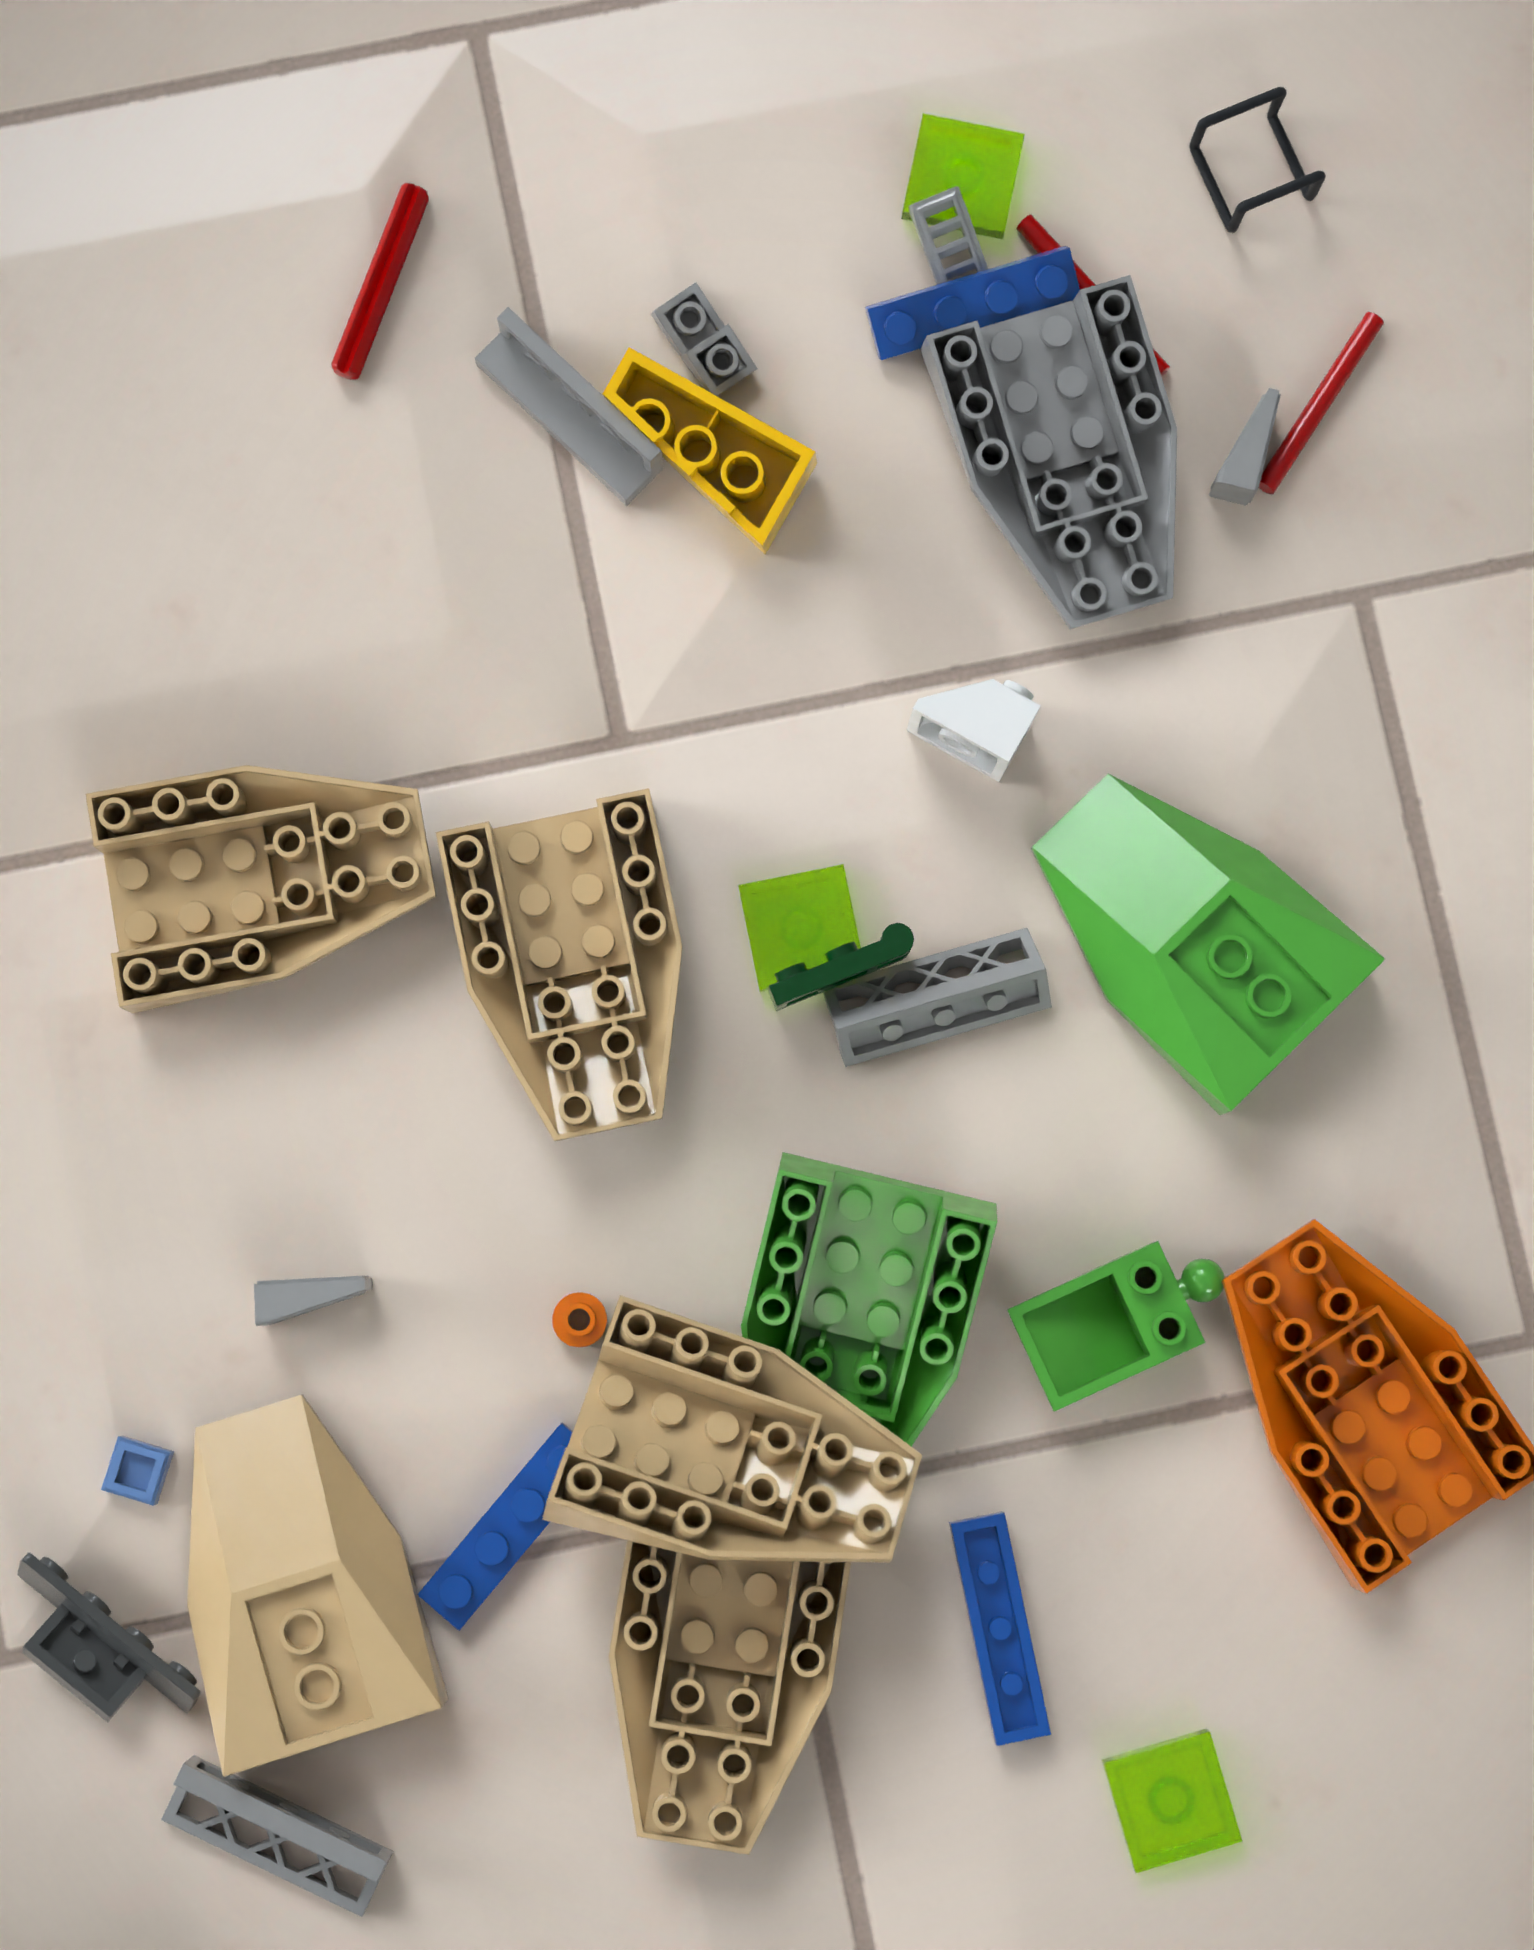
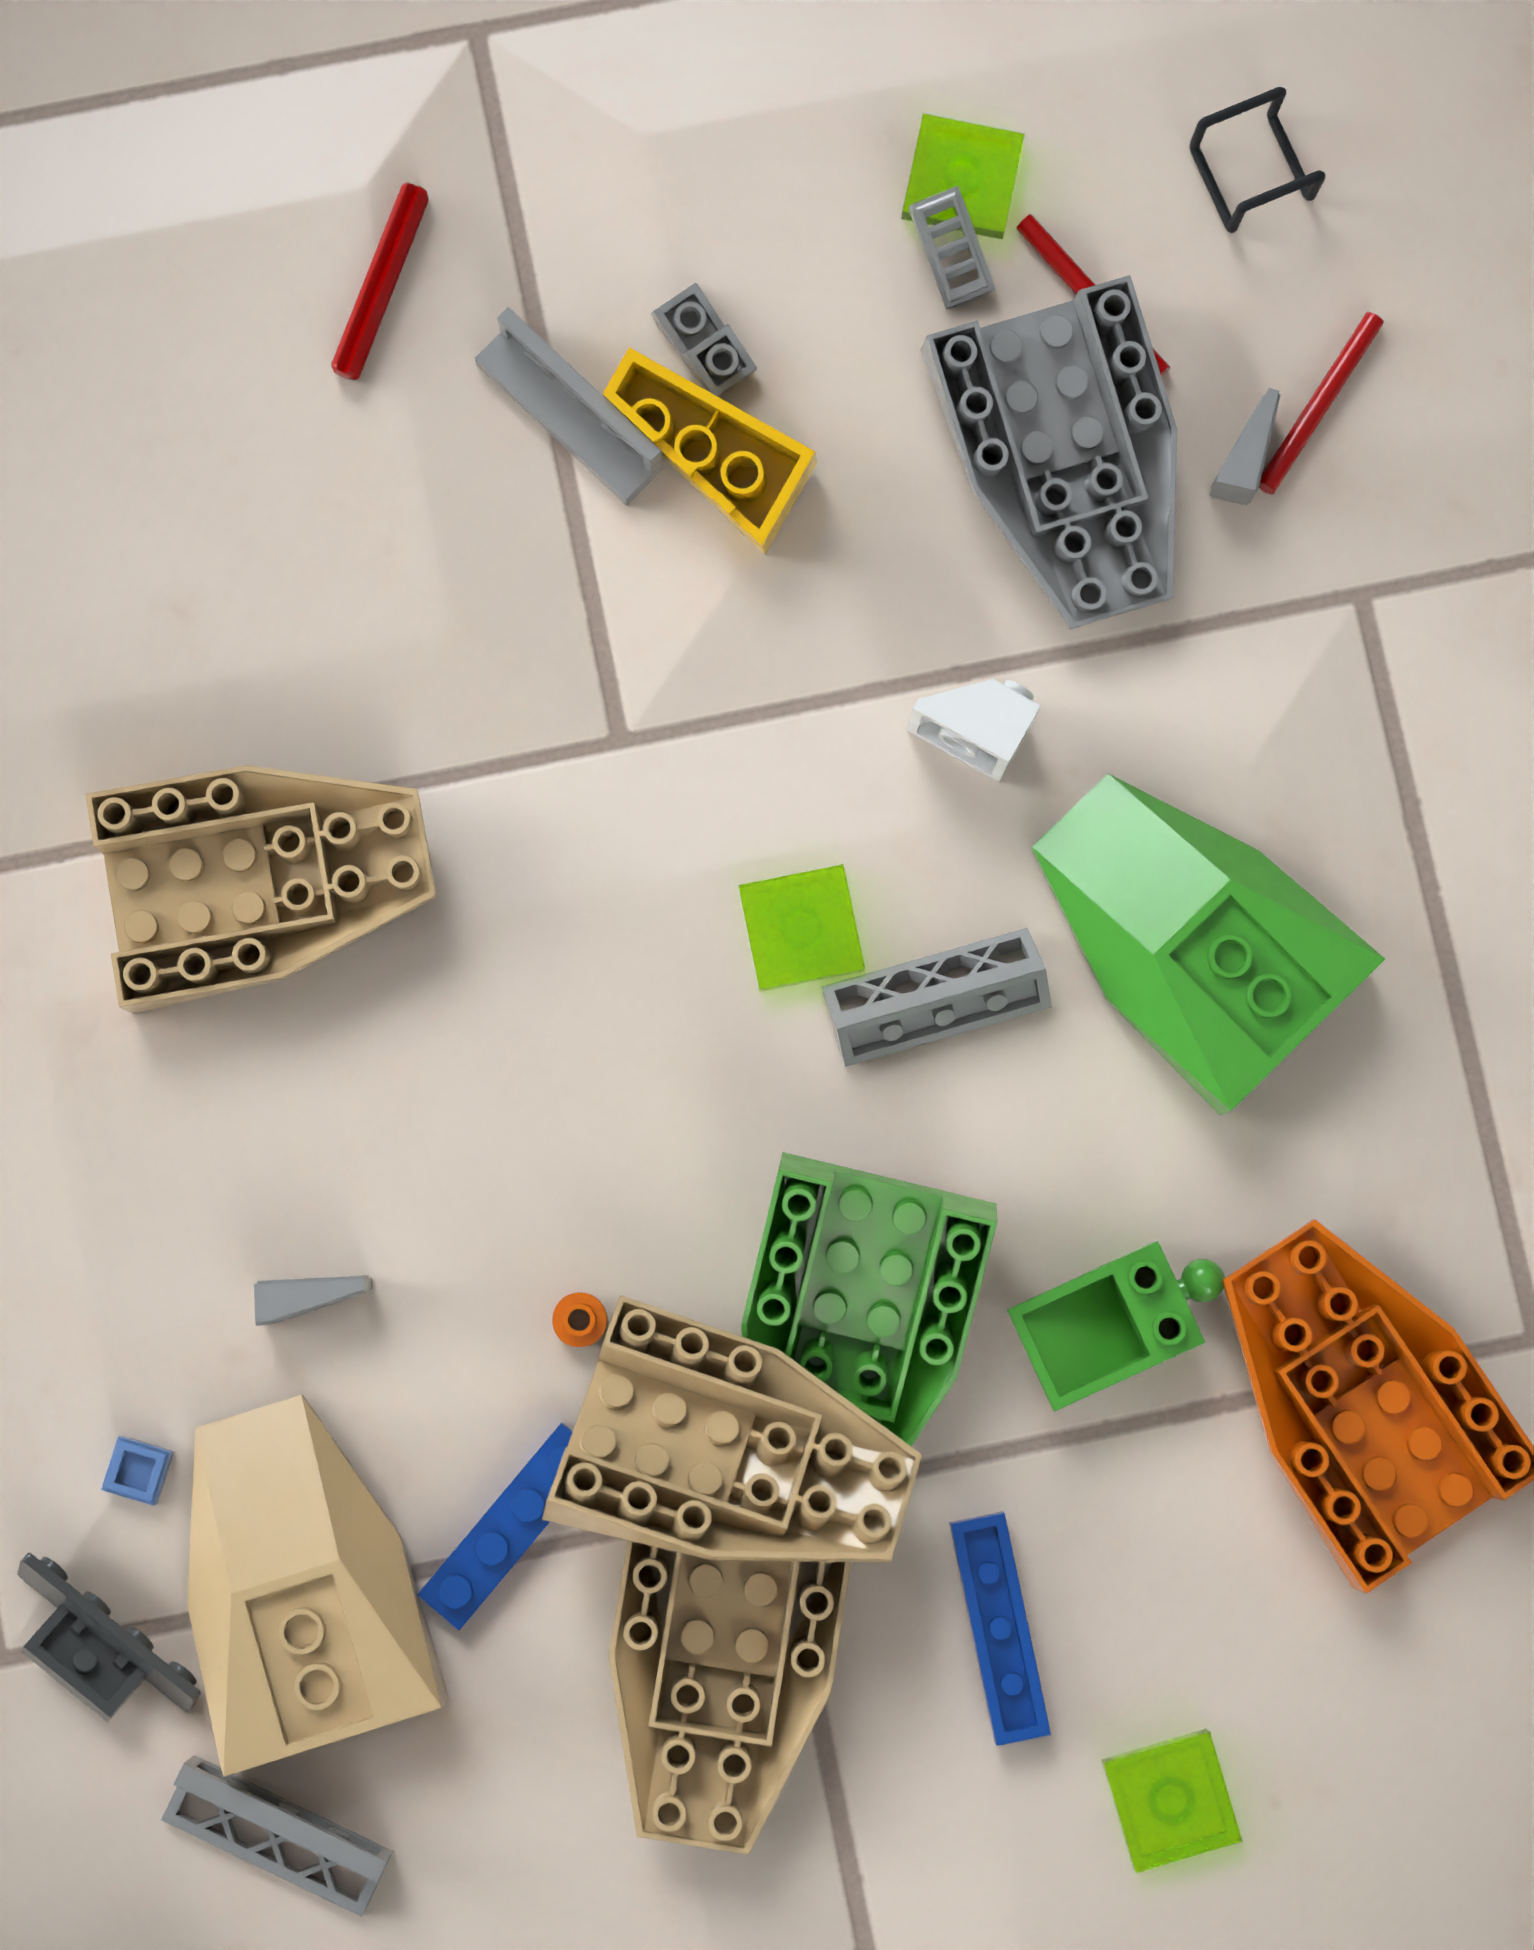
(572, 957): tan wedge -> none
(843, 965): dark green plate -> none
(985, 296): blue plate -> none

